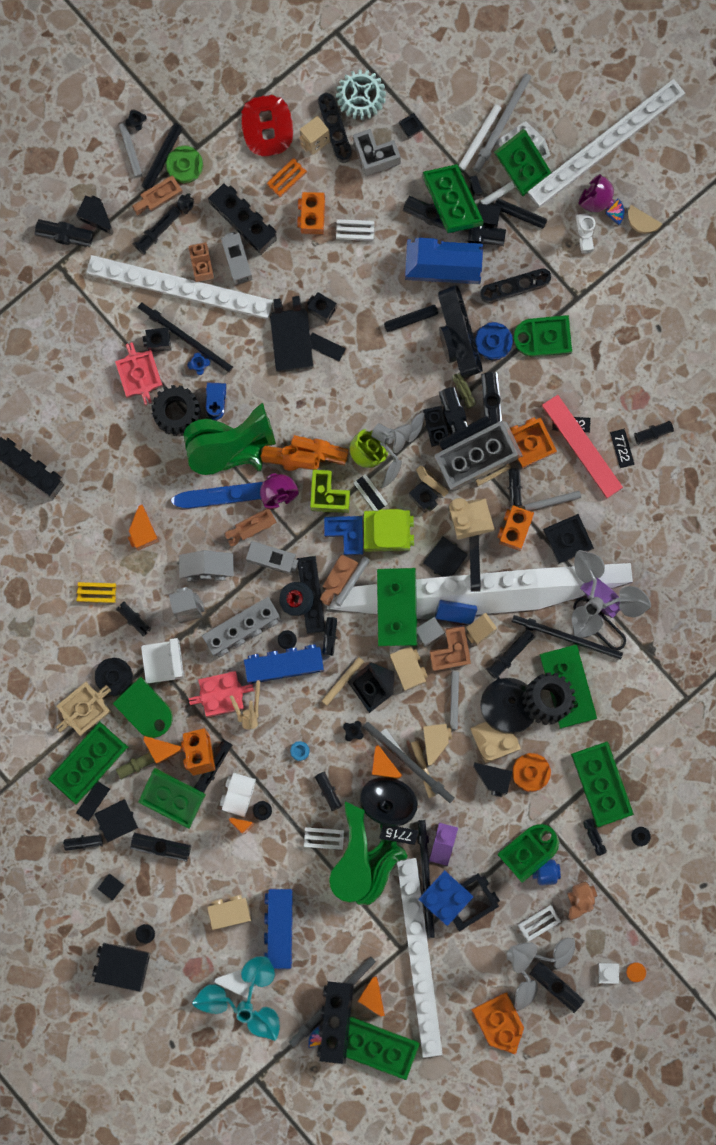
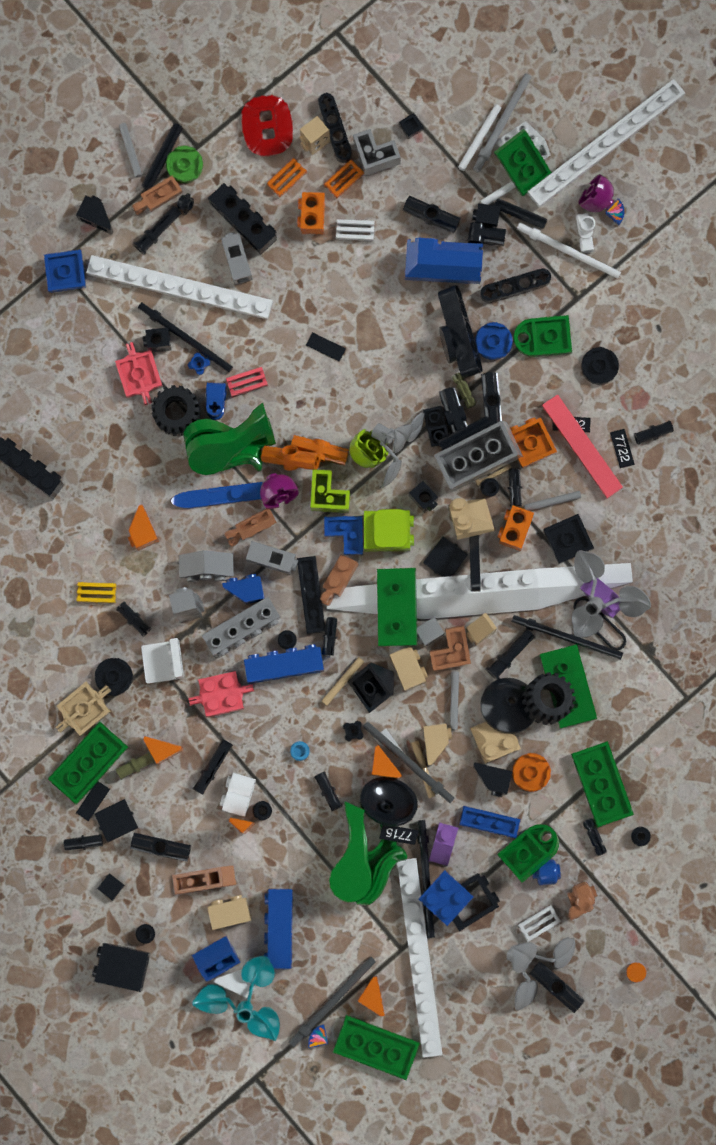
(64, 233): black piece -> none
(65, 271): none -> blue plate
(133, 114): black plate -> none
(143, 708): green tile -> none
(172, 798): green tile -> none
(201, 262): nougat slope -> none
(201, 751): orange brick -> none
(204, 880): none -> nougat slope
(216, 958): none -> blue brick
(247, 381): none -> coral tile
(247, 590): none -> blue slope
(249, 716): tan plant -> none
(288, 595): black bush -> none
(291, 337): black tile -> none
(326, 314): black brick -> none
(333, 189): none -> orange tile
(340, 840): white tile -> none
(343, 1013): black brick -> none
(352, 580): light grey bar -> none
(370, 493): sticker -> none
(371, 84): light aqua gear -> none
(411, 318): black axle -> none
(431, 480): tan tile -> none
(452, 198): green plate -> none
(455, 612): blue tile -> none
(475, 187): black tile -> none
(489, 487): none -> black plate
(489, 822): none -> blue tile
(500, 1023): orange tile -> none
(536, 235): none -> white bar
(599, 366): none -> black tile
(609, 973): white plate -> none
(641, 221): tan tile -> none

